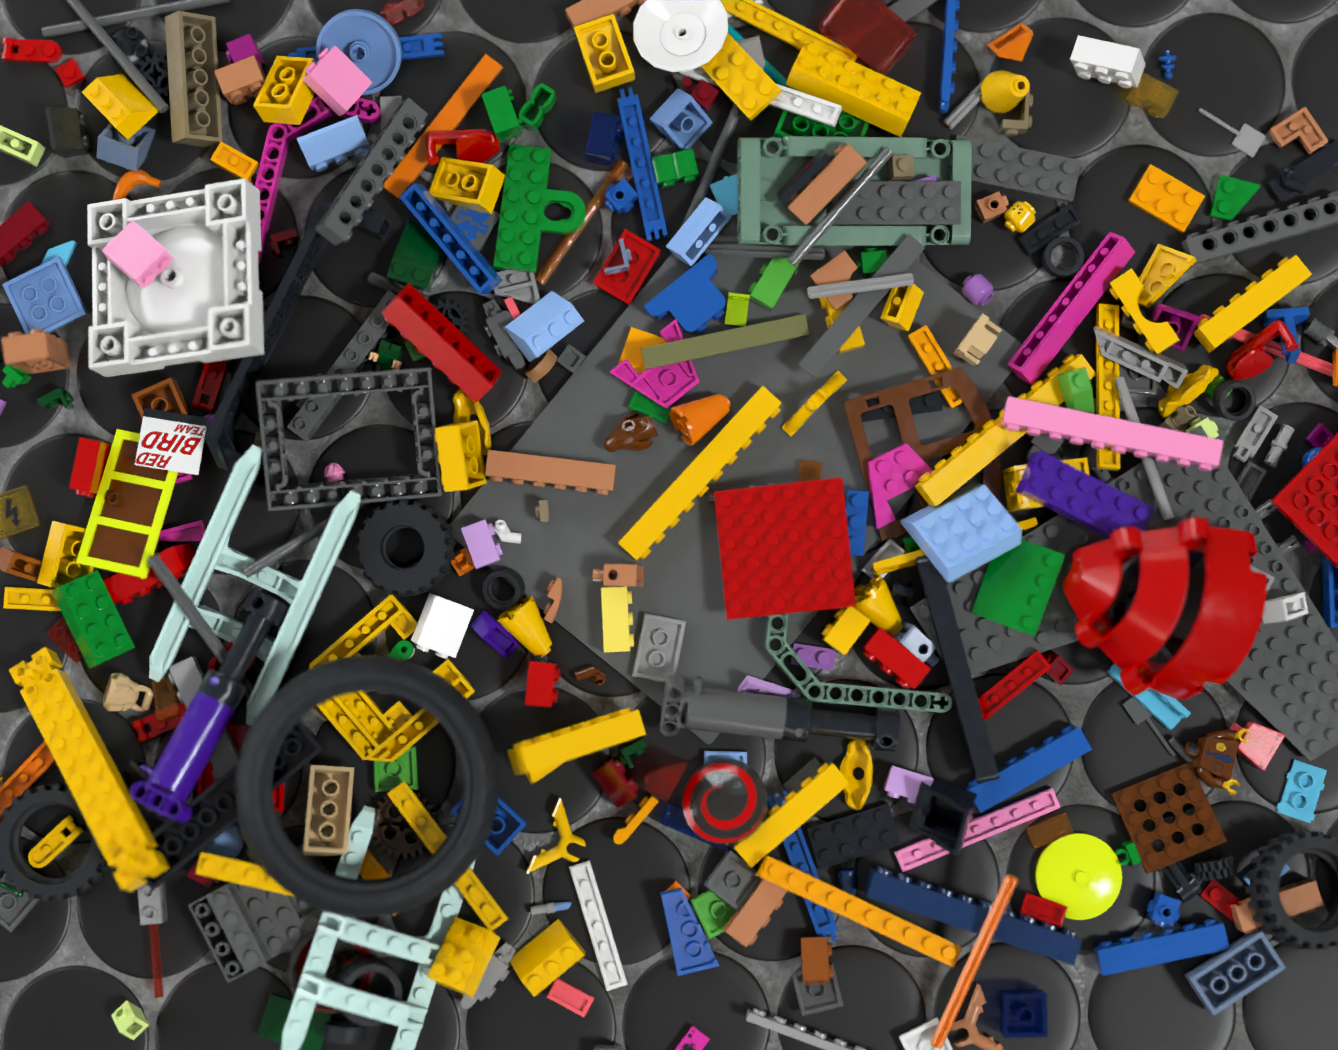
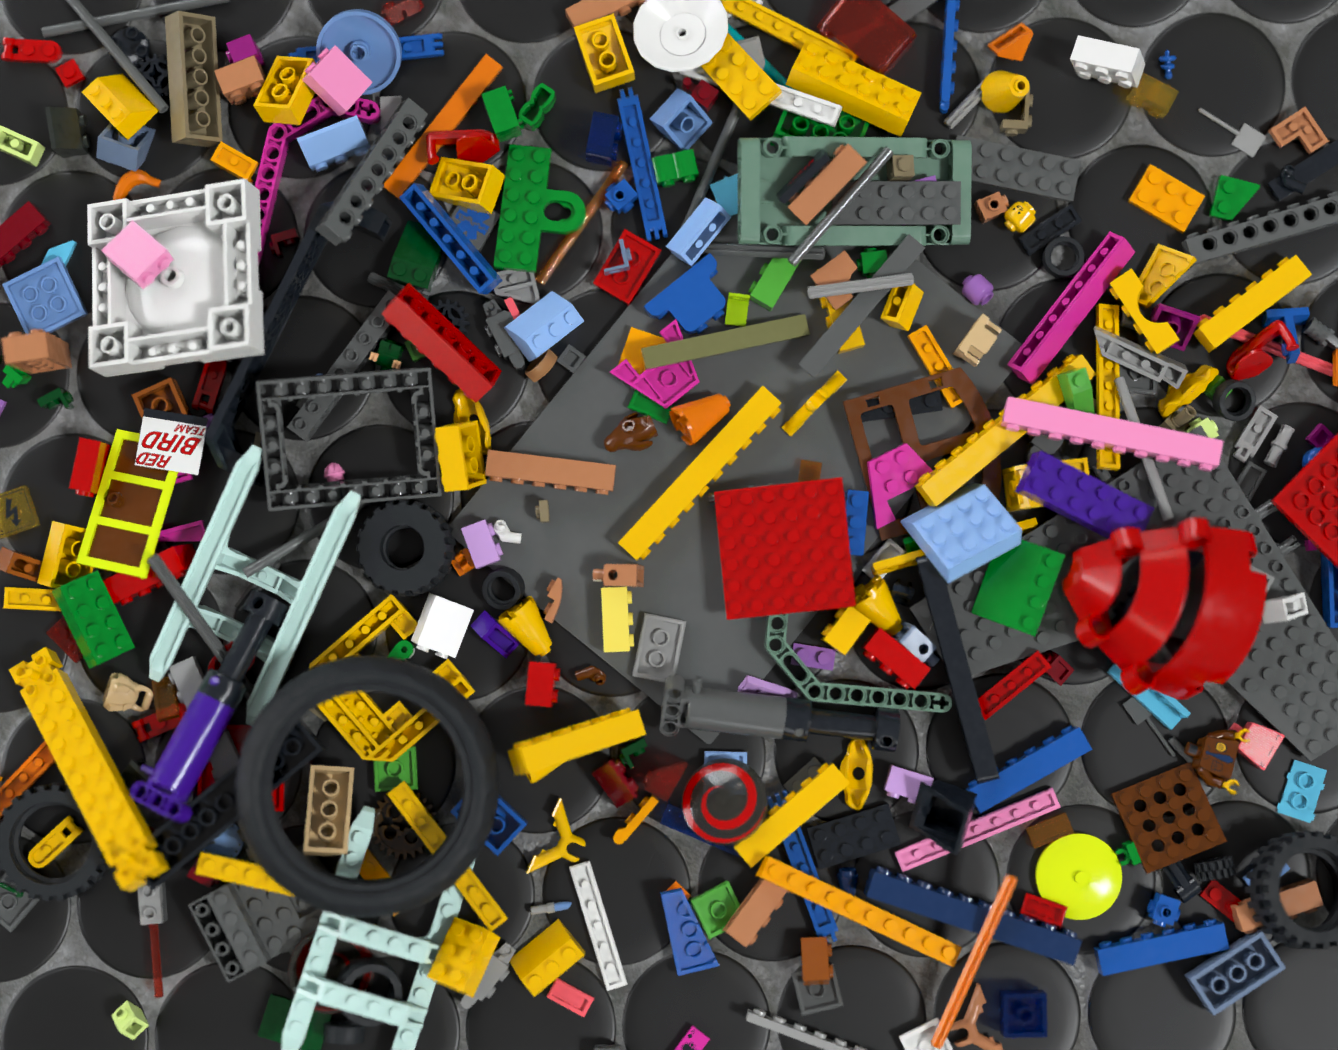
(732, 880): dark grey plate -> none

